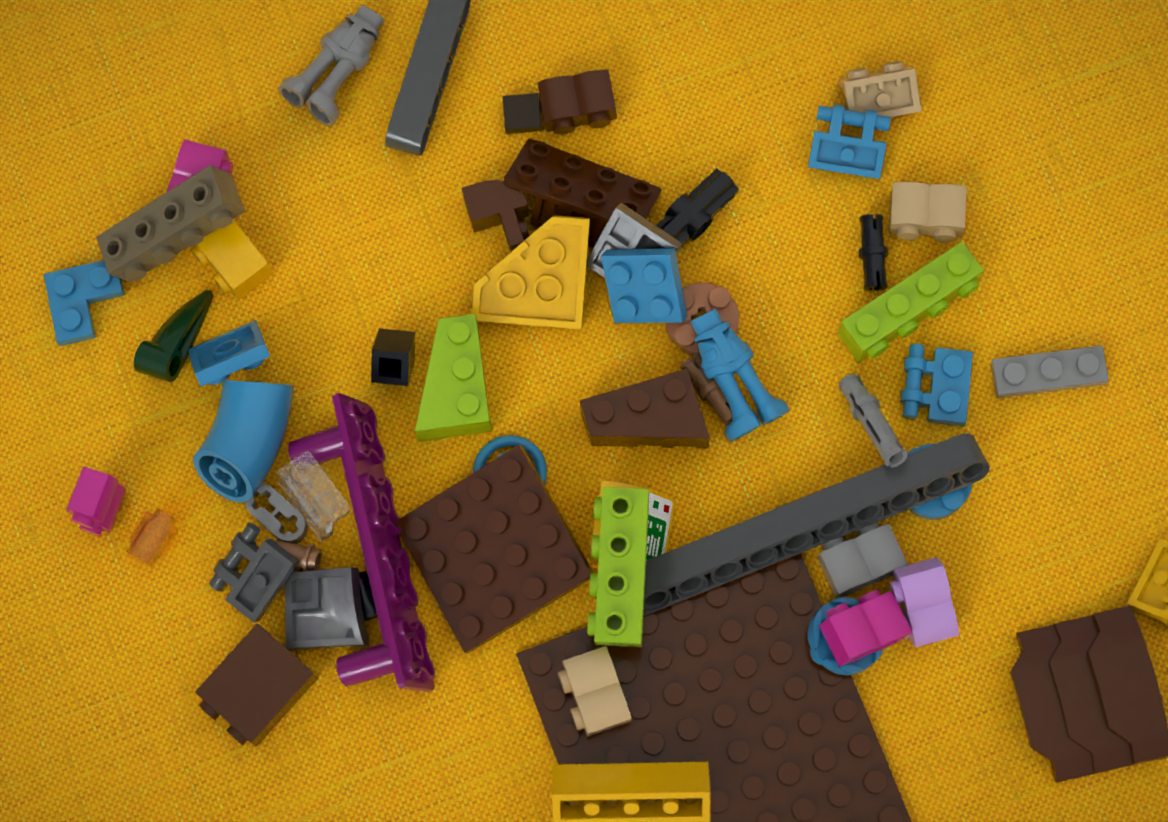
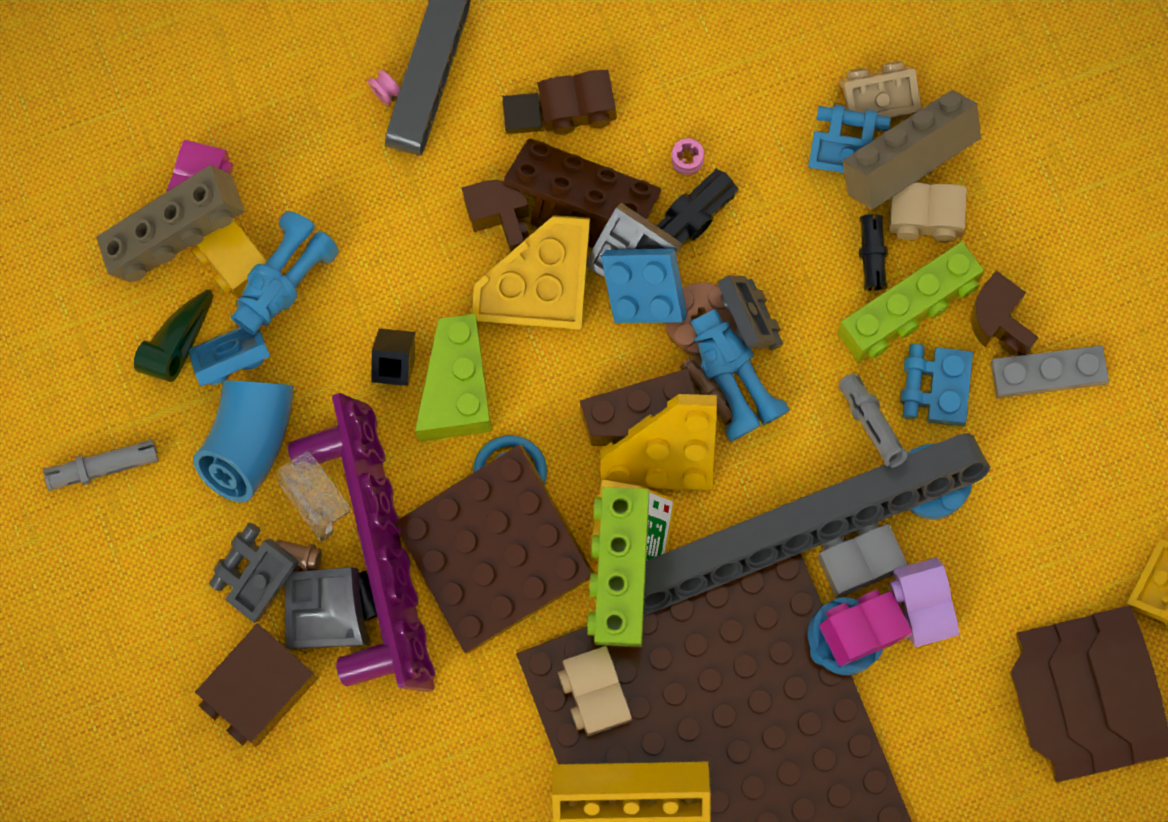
(70, 295): dark azure plate -> none
(95, 501): dark pink brick -> none
(99, 465): none -> light grey pin
(152, 536): clear yellow brick -> none
(269, 290): none -> dark azure piece
(283, 508): light grey beam -> none
(347, 45): light grey piece -> none
(384, 87): none -> bright pink bush
(667, 448): none -> yellow plate
(698, 160): none -> bright pink bush
(750, 313): none -> dark grey plate
(912, 149): none -> dark tan brick
(993, 317): none -> reddish brown brick

